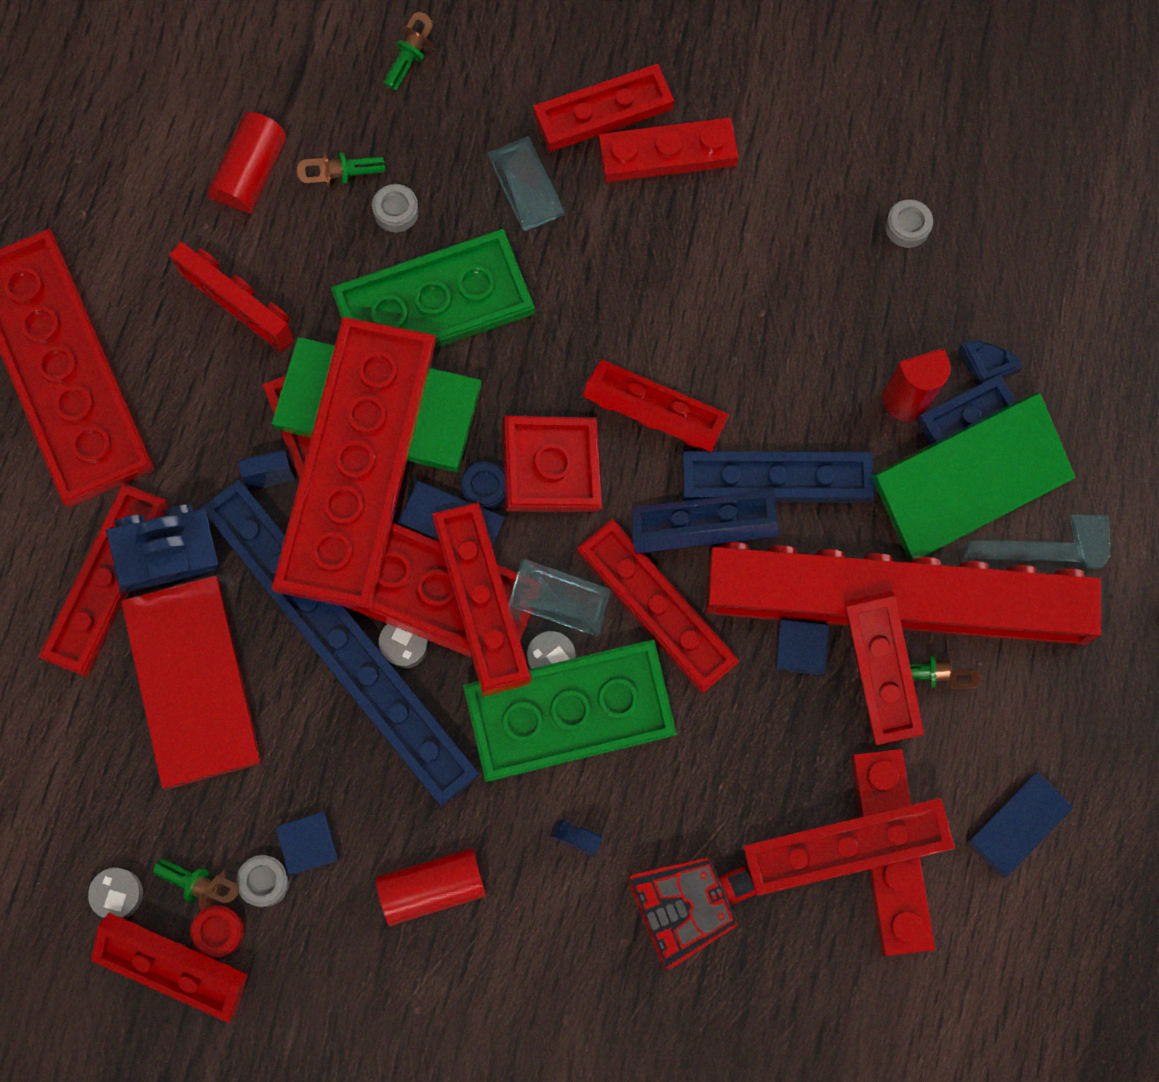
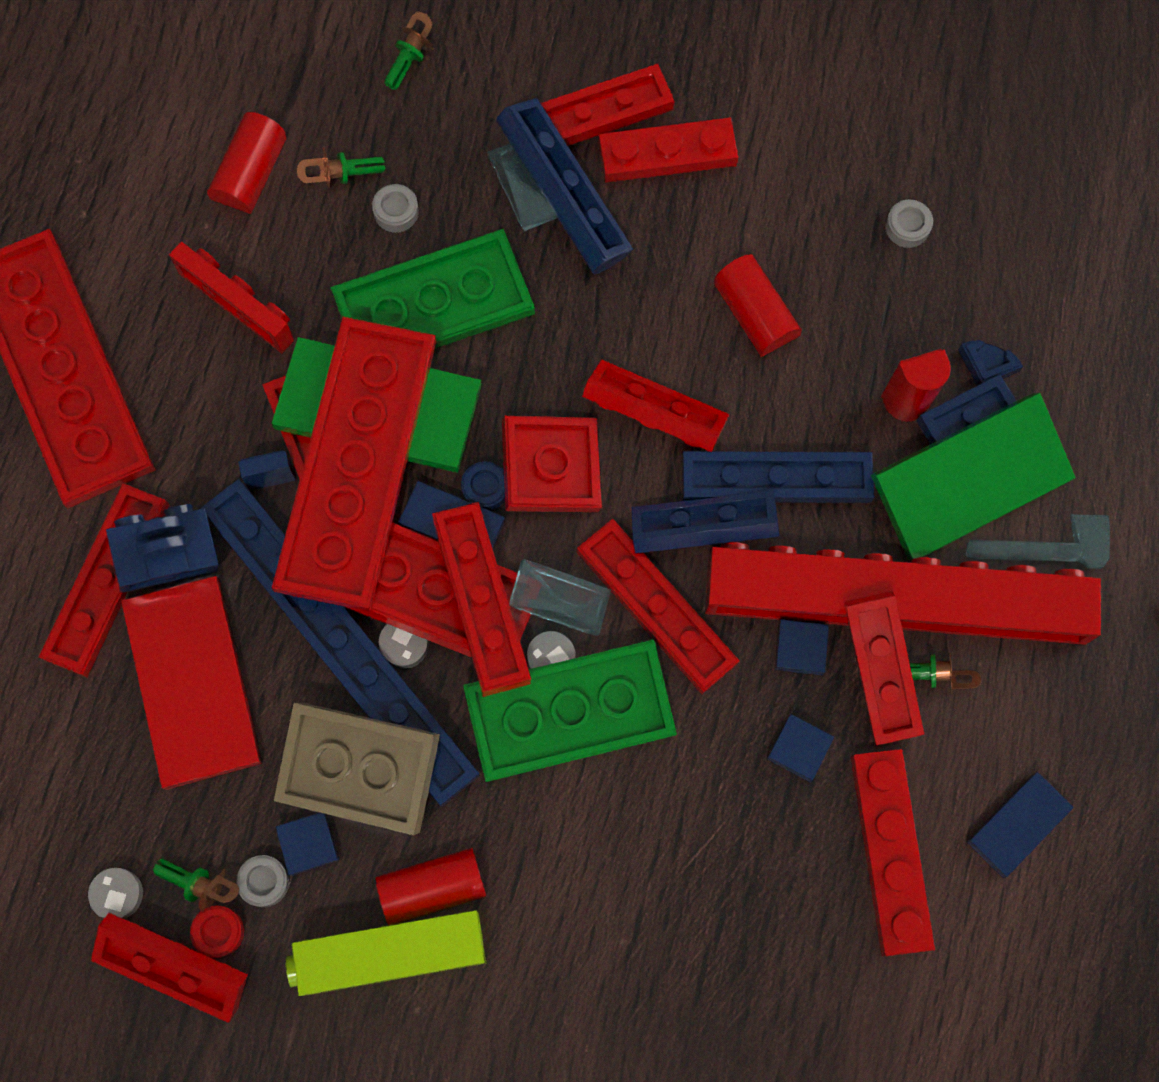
(357, 768): none -> dark tan plate
(386, 953): none -> lime brick
(564, 185): none -> dark blue brick
(576, 838): dark blue tile -> none
(688, 906): torso -> none
(756, 305): none -> red brick
(800, 748): none -> dark blue tile
(849, 847): red plate -> none

